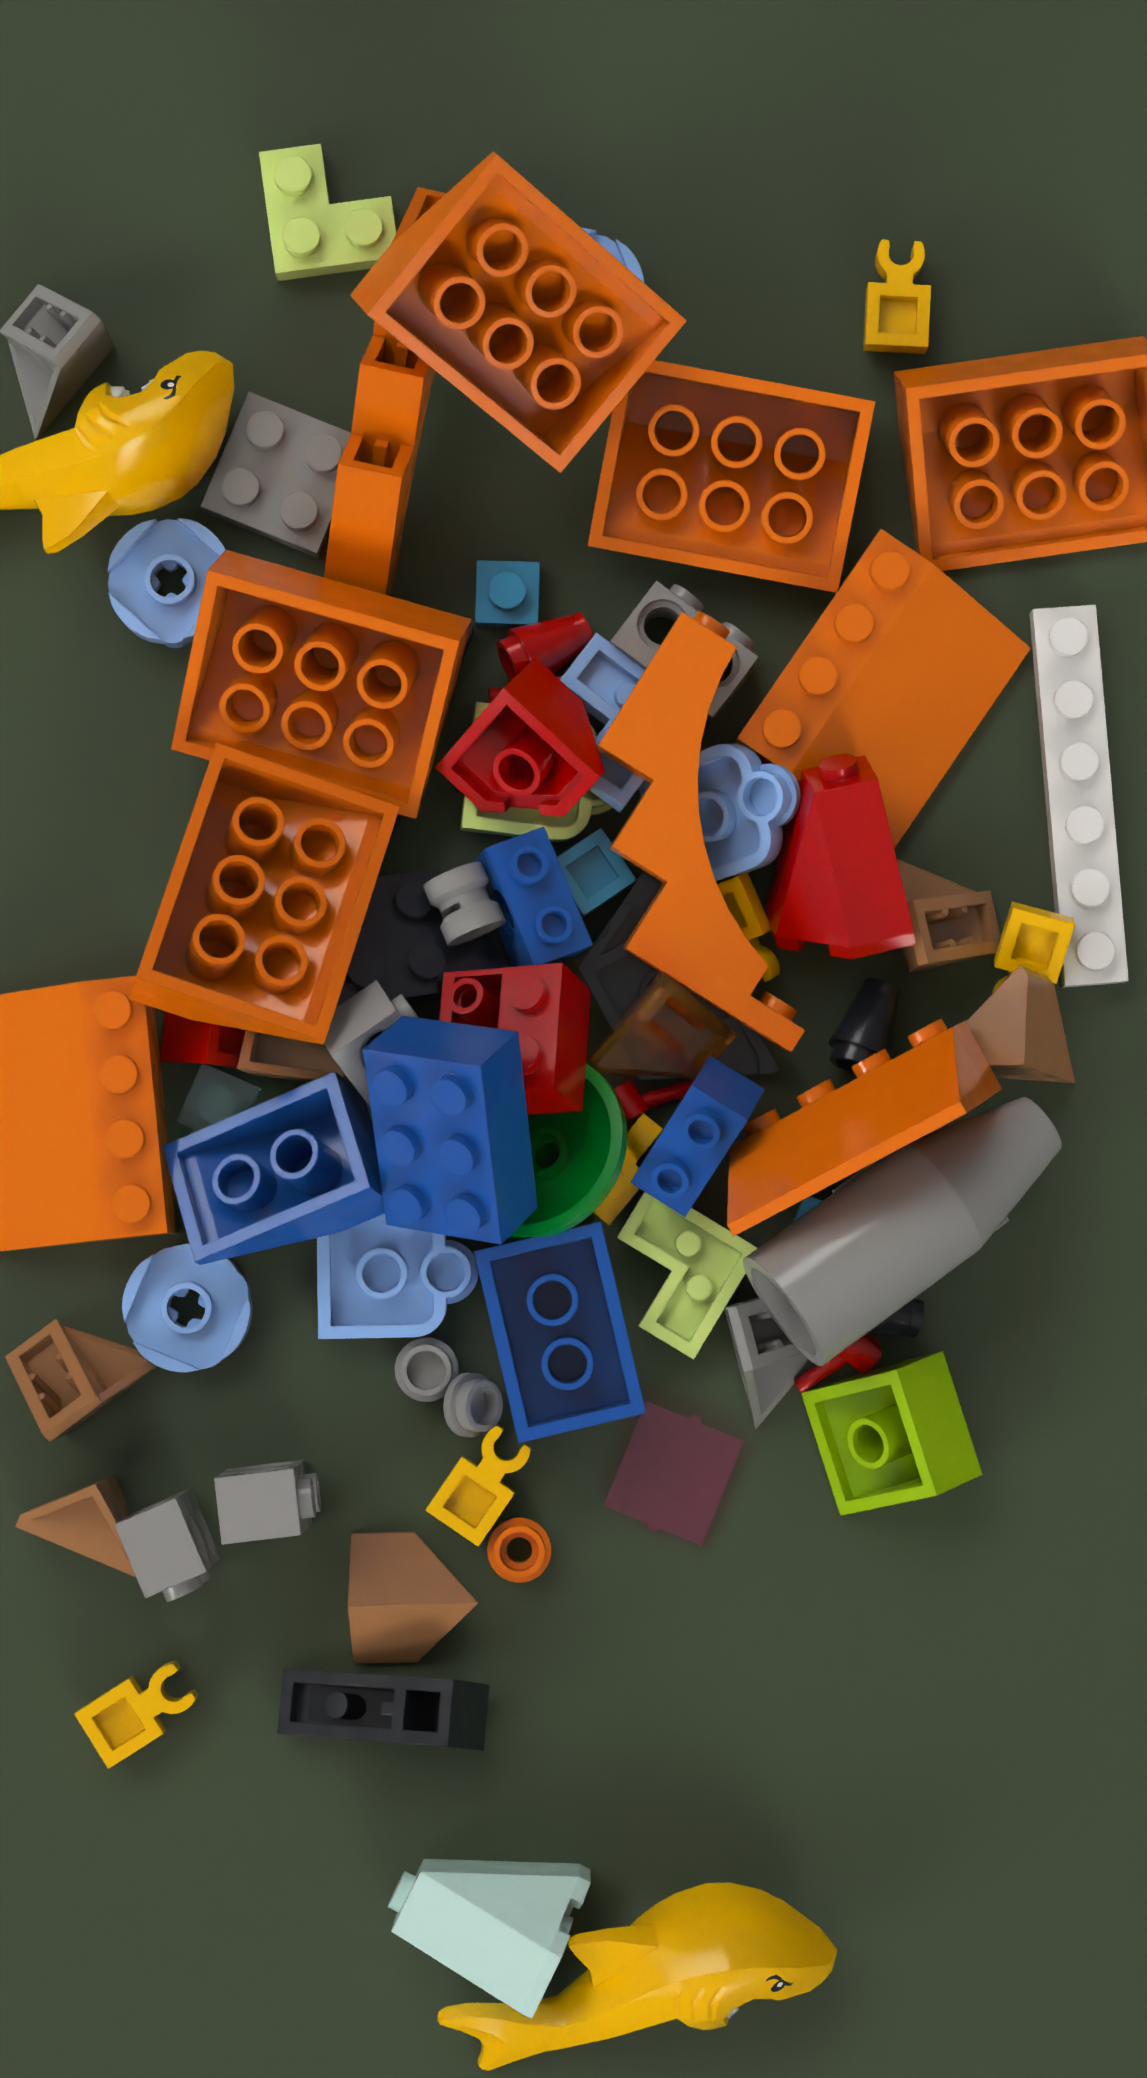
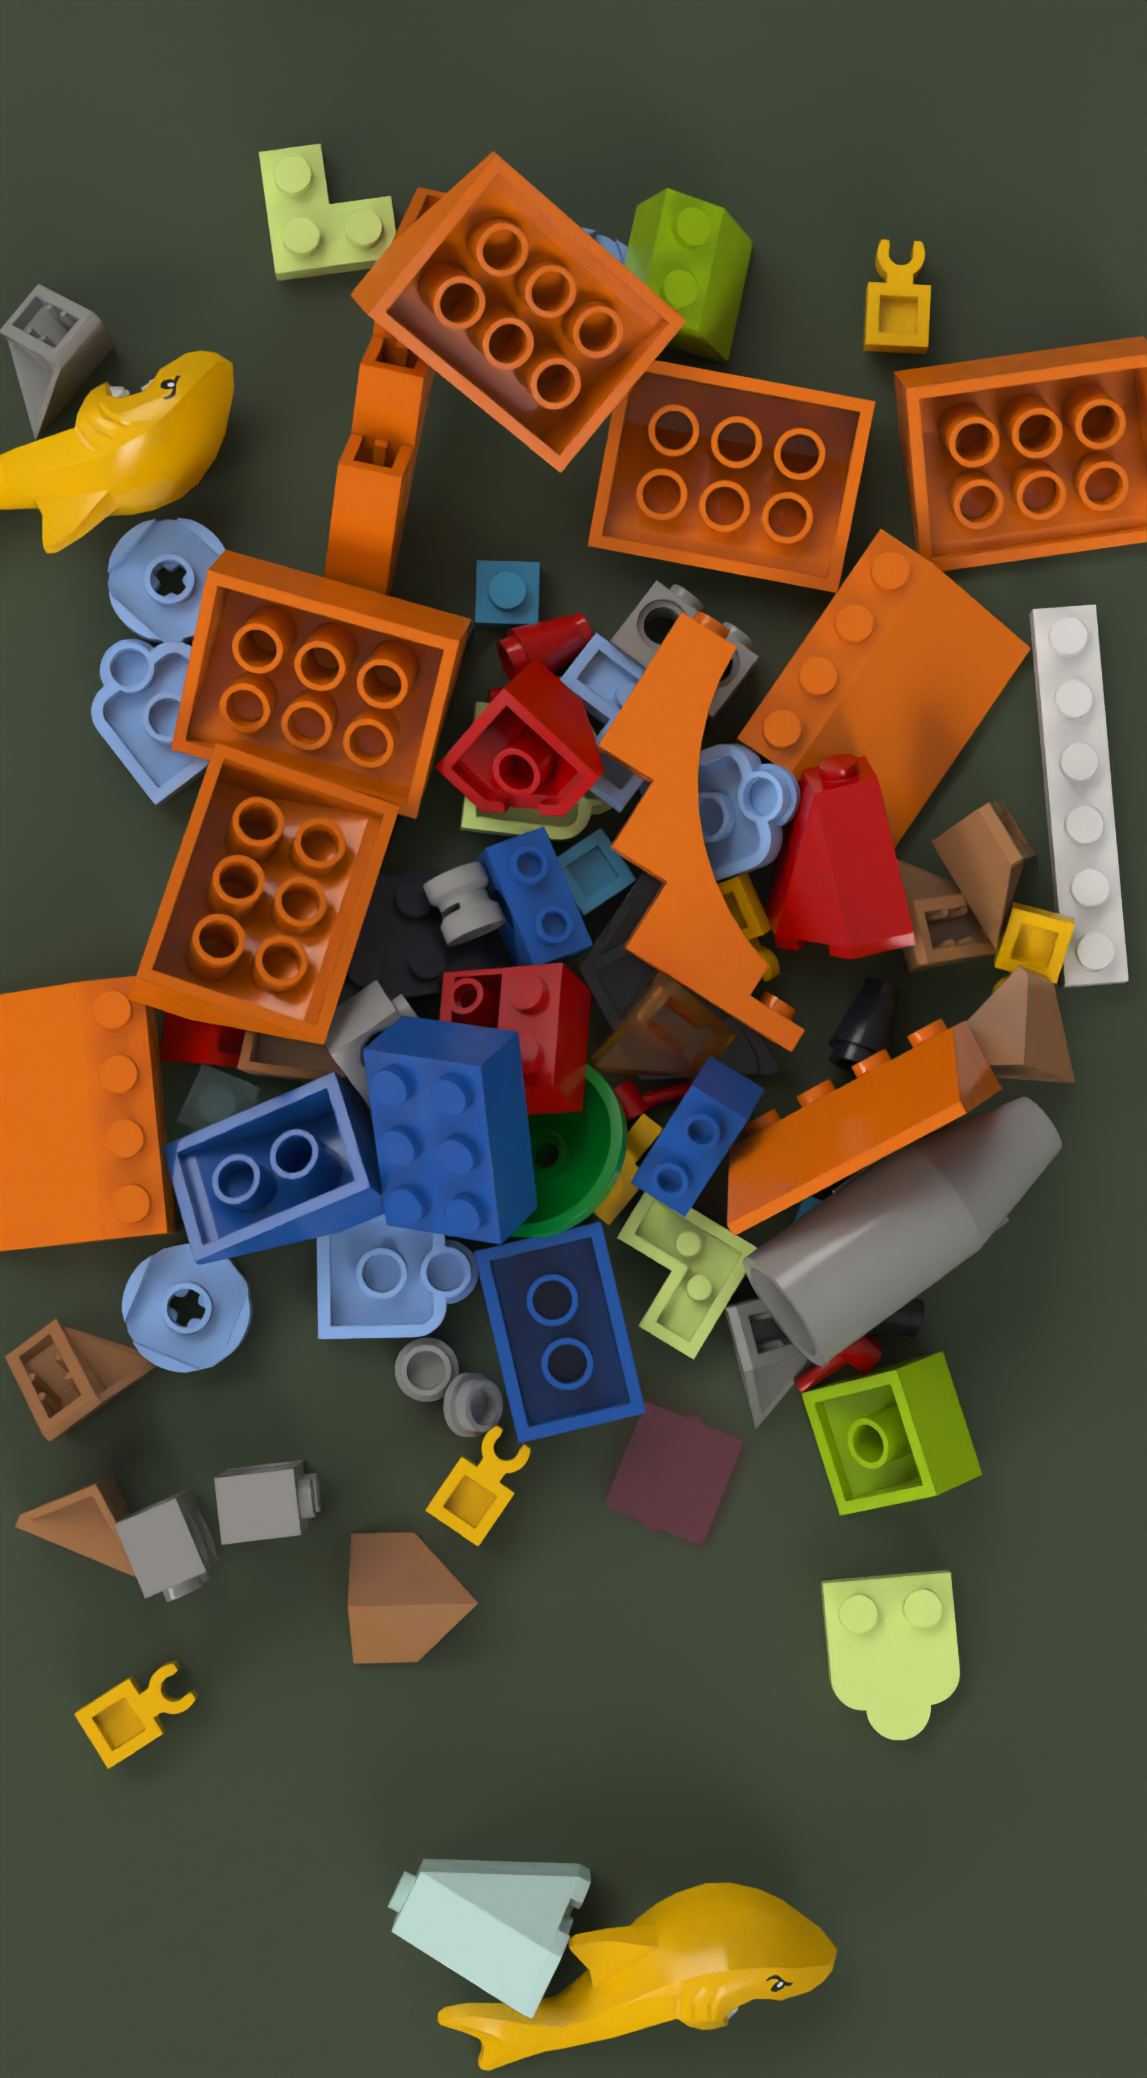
(140, 712): none -> light blue plate
(278, 475): light grey plate -> none
(384, 1709): black slope -> none
(515, 1570): orange plate -> none
(696, 264): none -> lime slope
(892, 1647): none -> yellowish green plate
(986, 862): none -> medium nougat slope

